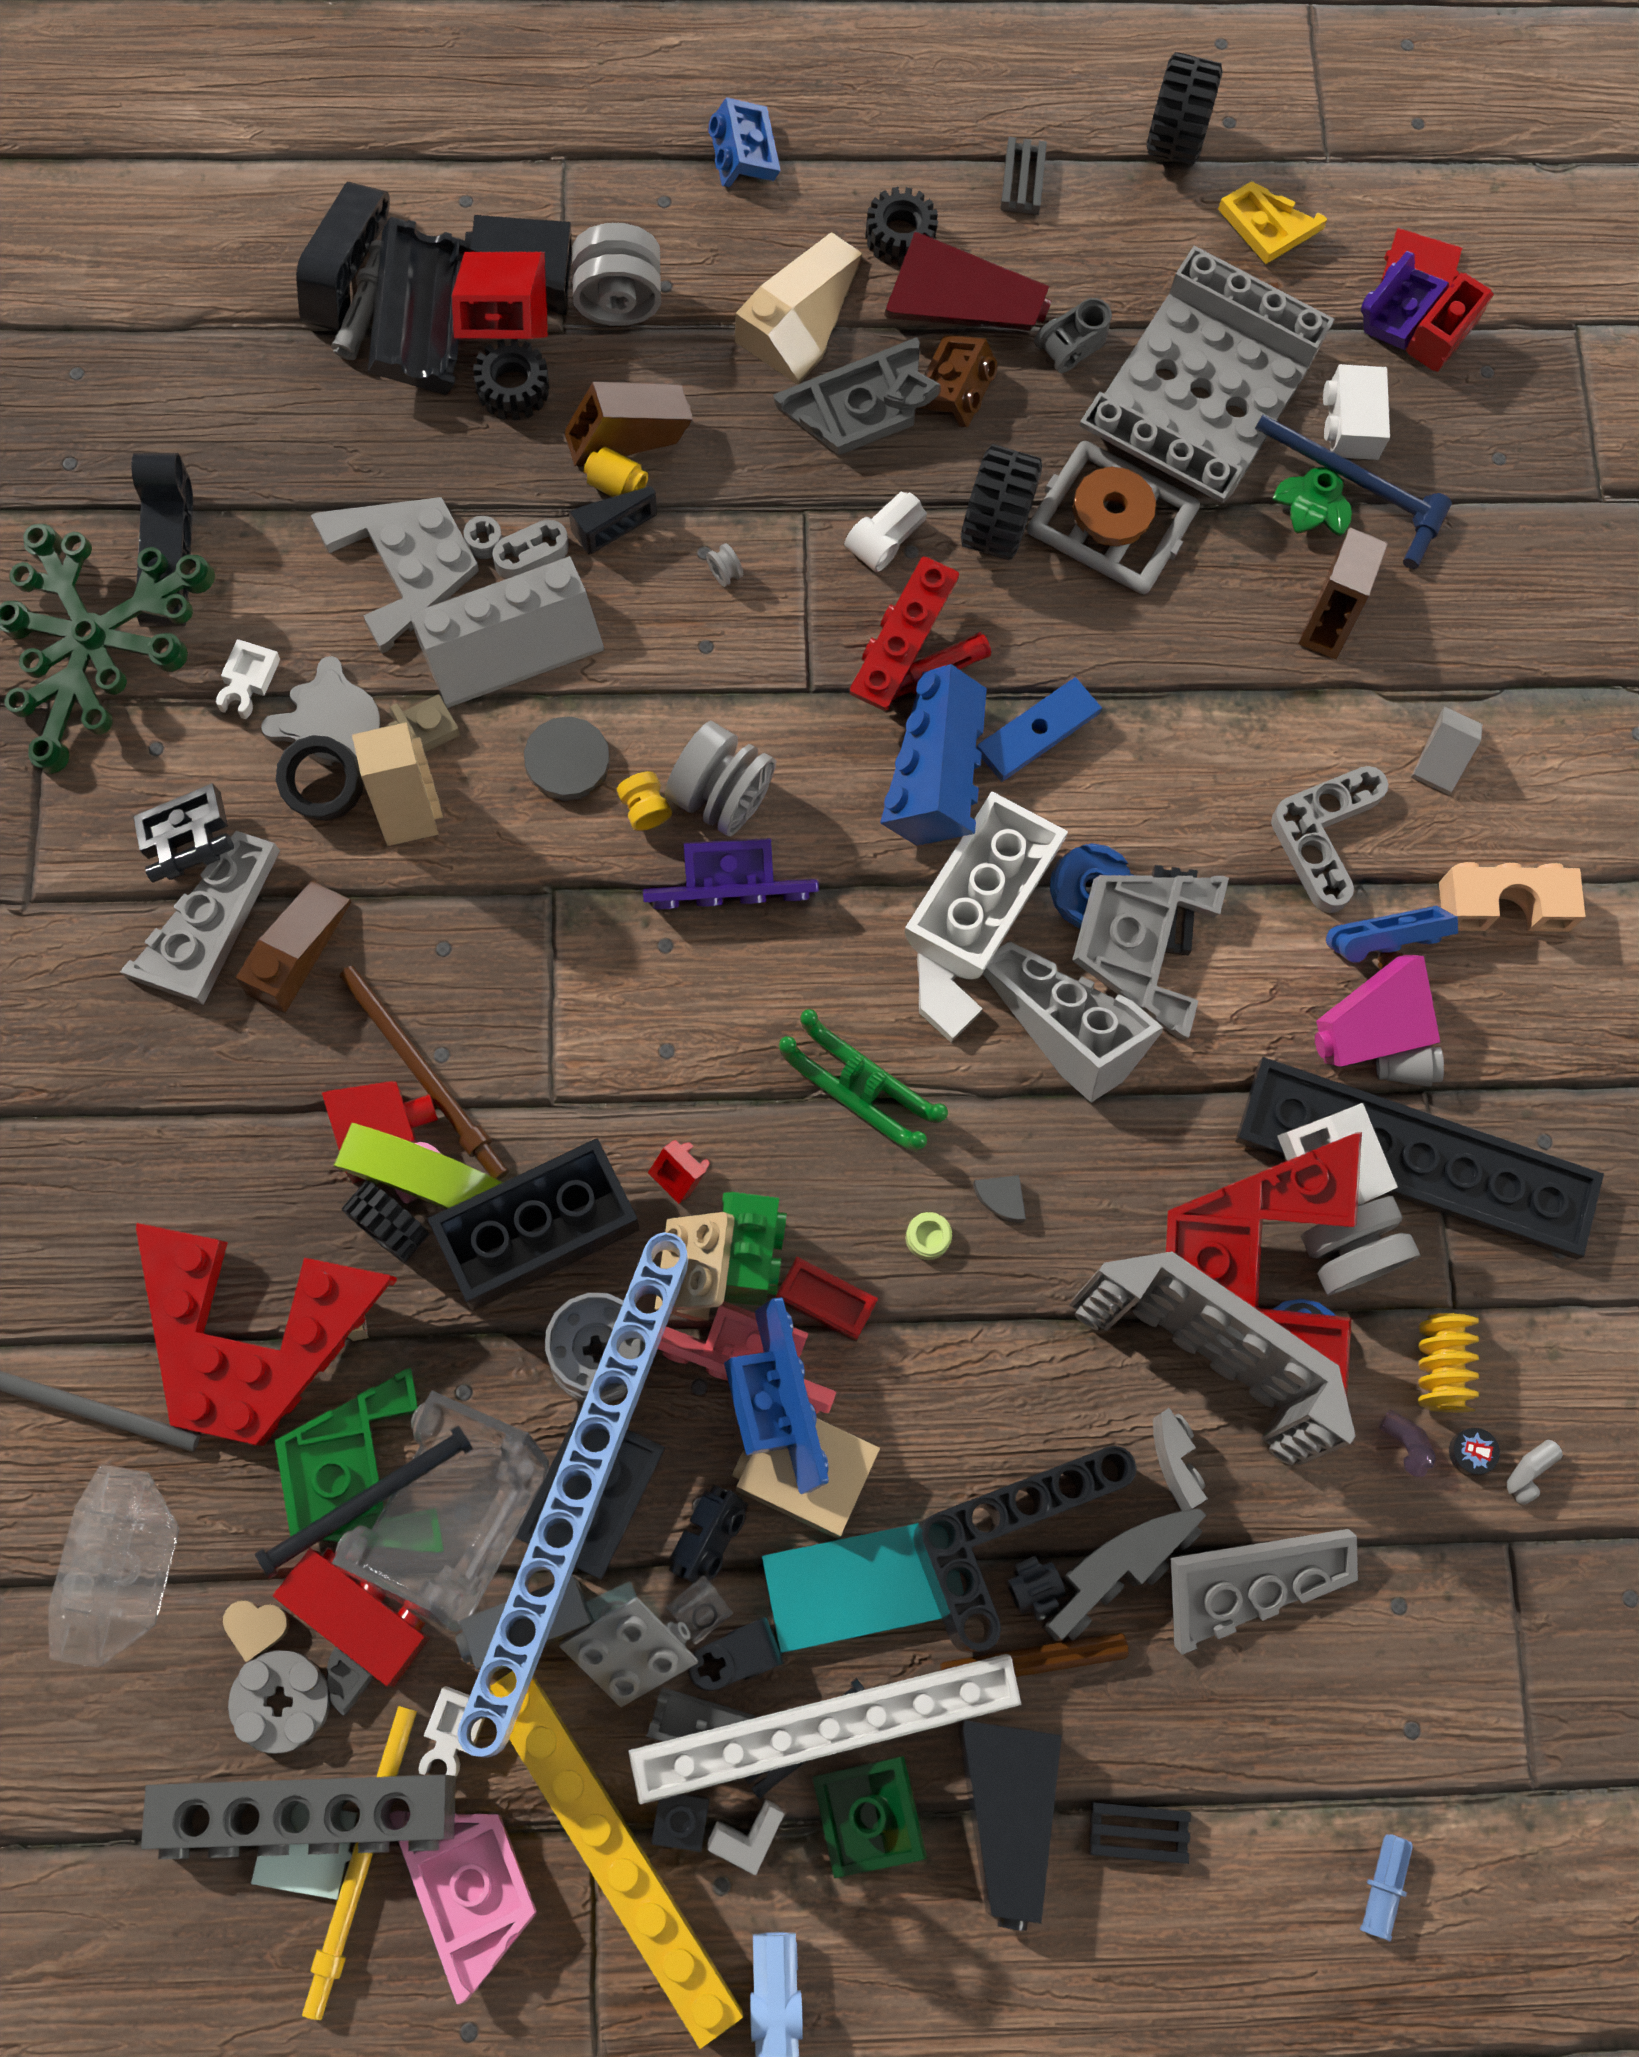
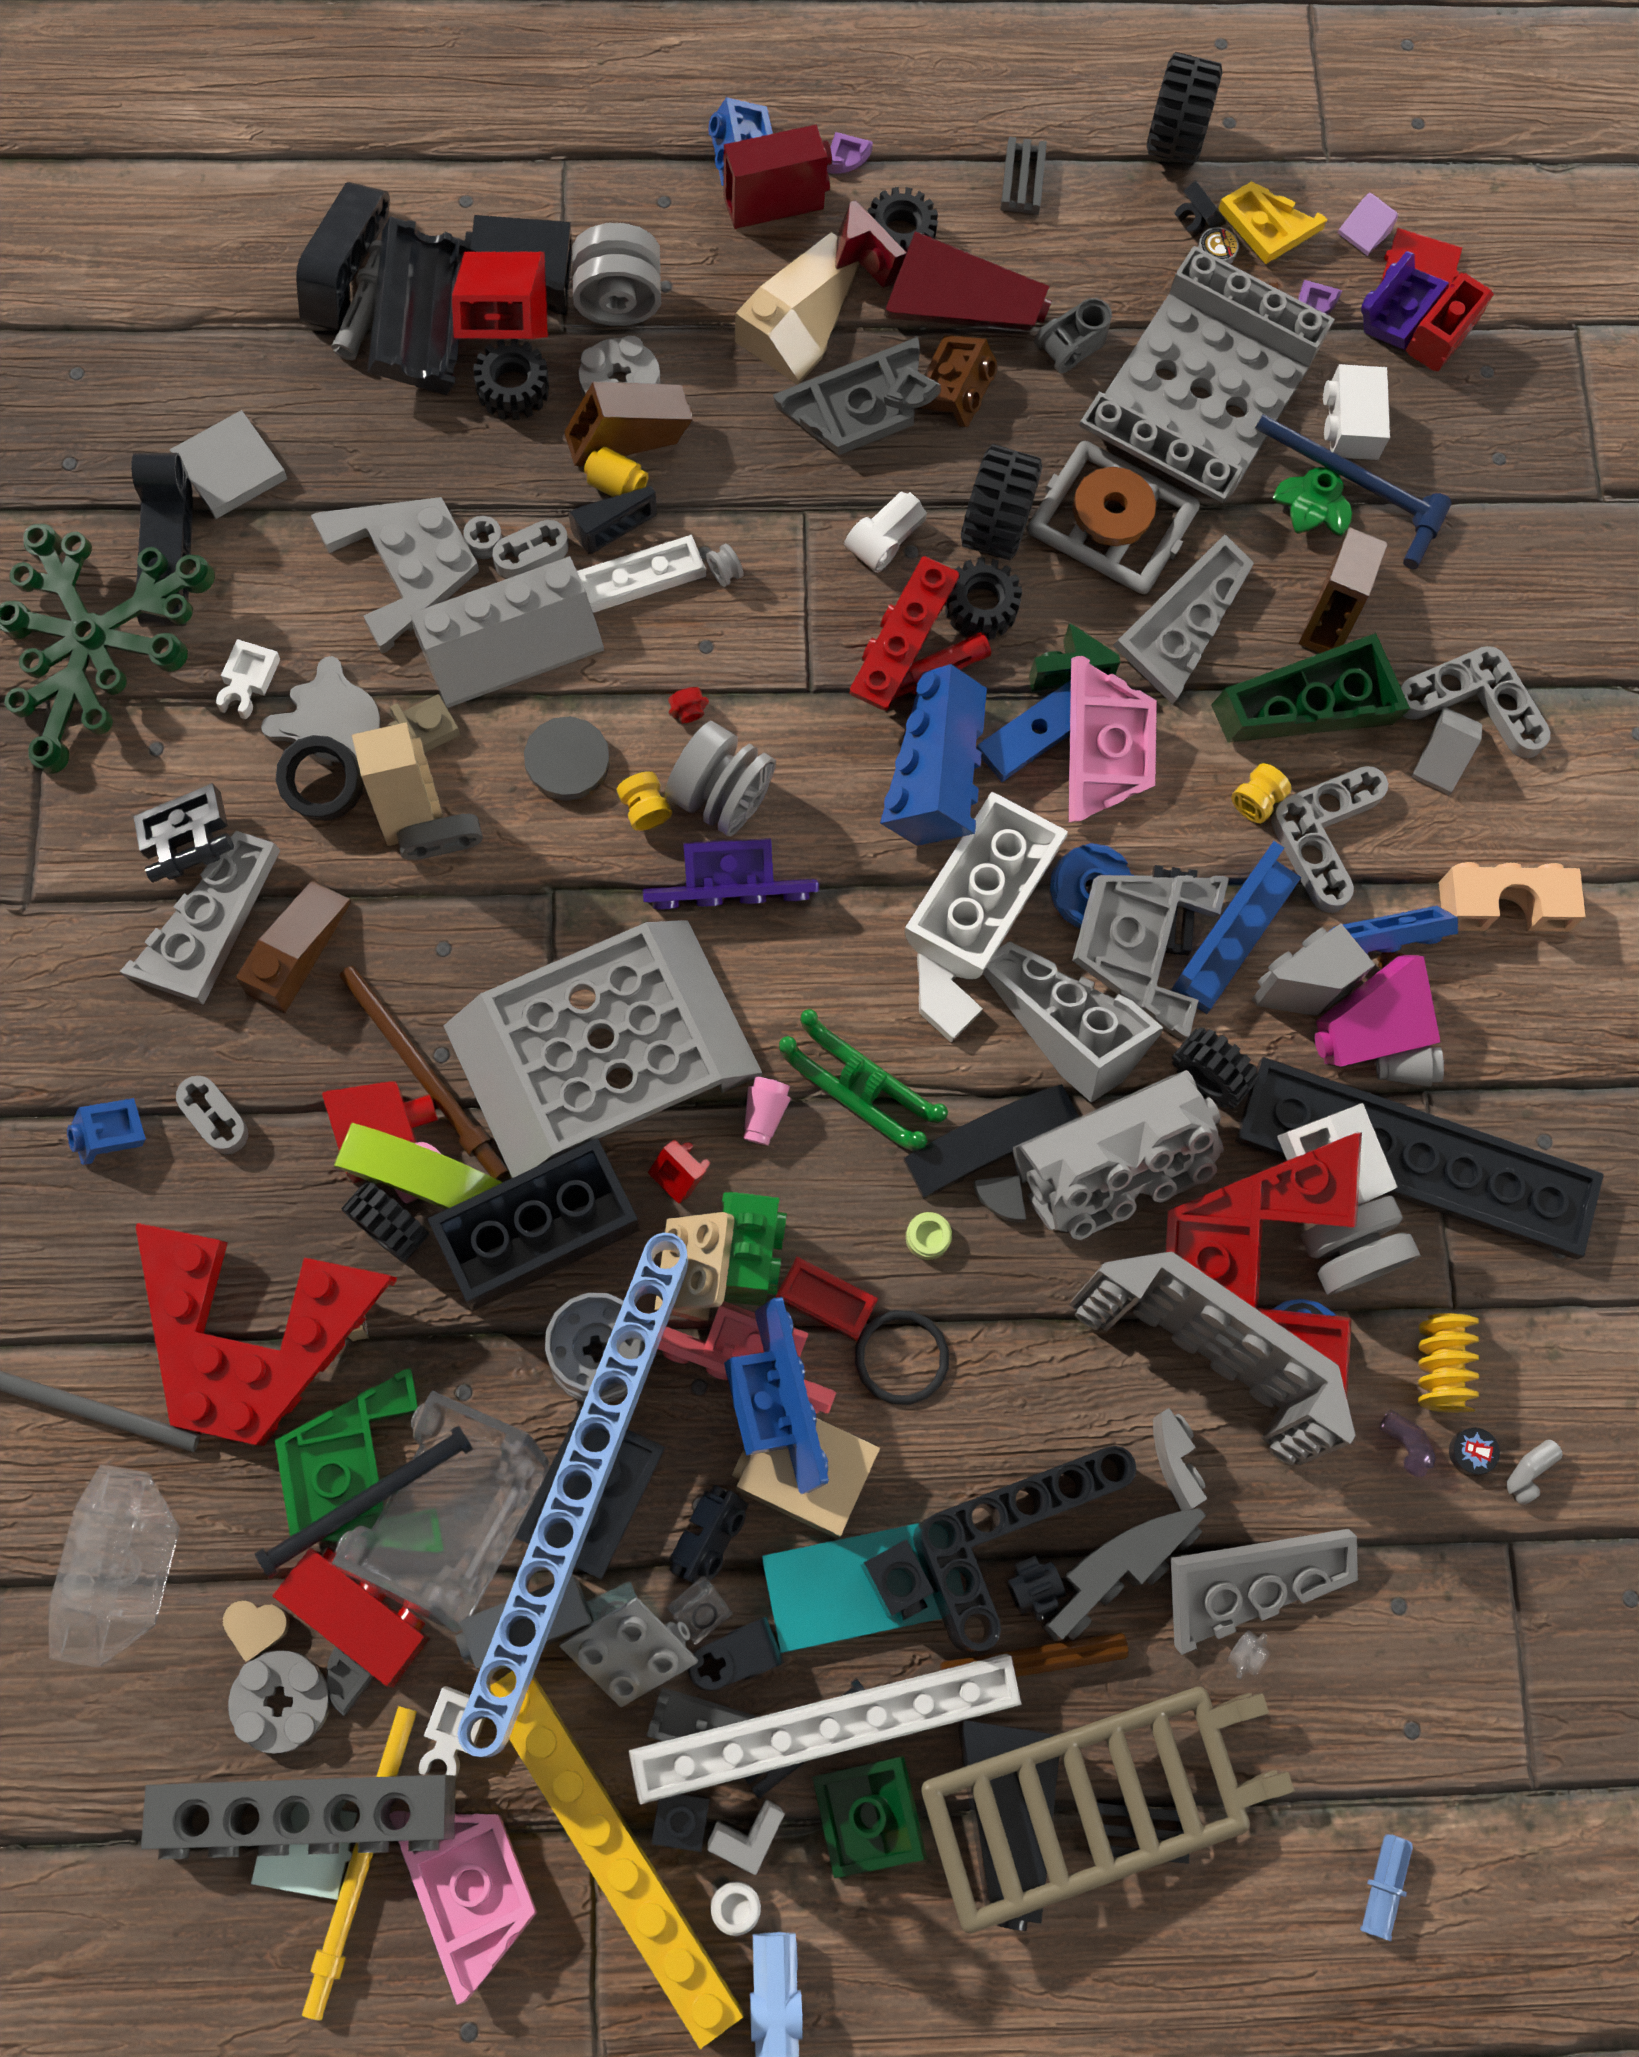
(105, 1129): none -> blue bracket
(220, 1108): none -> light grey beam
(229, 464): none -> light grey tile
(439, 836): none -> dark grey beam
(550, 1087): none -> light grey slope
(615, 356): none -> light grey plate
(642, 573): none -> white tile
(687, 705): none -> red plate
(735, 1908): none -> white tile
(764, 1109): none -> bright pink cone
(776, 176): none -> dark red brick
(848, 153): none -> medium lavender tile
(869, 244): none -> dark red slope
(870, 1384): none -> black piece
(904, 1559): none -> black brick
(987, 578): none -> black tyre
(987, 1139): none -> black slope
(1054, 667): none -> dark green slope
(1100, 1162): none -> light grey brick
(1106, 1868): none -> dark tan bar
(1108, 740): none -> bright pink wing
(1179, 625): none -> light grey wing
(1202, 208): none -> black tile
(1216, 1067): none -> black tyre
(1219, 243): none -> tile
(1237, 930): none -> blue fence
(1249, 1654): none -> clear plate
(1259, 795): none -> yellow wheel
(1315, 975): none -> light grey slope
(1319, 296): none -> medium lavender tile
(1319, 694): none -> dark green wedge
(1368, 224): none -> lavender slope
(1478, 683): none -> light grey beam

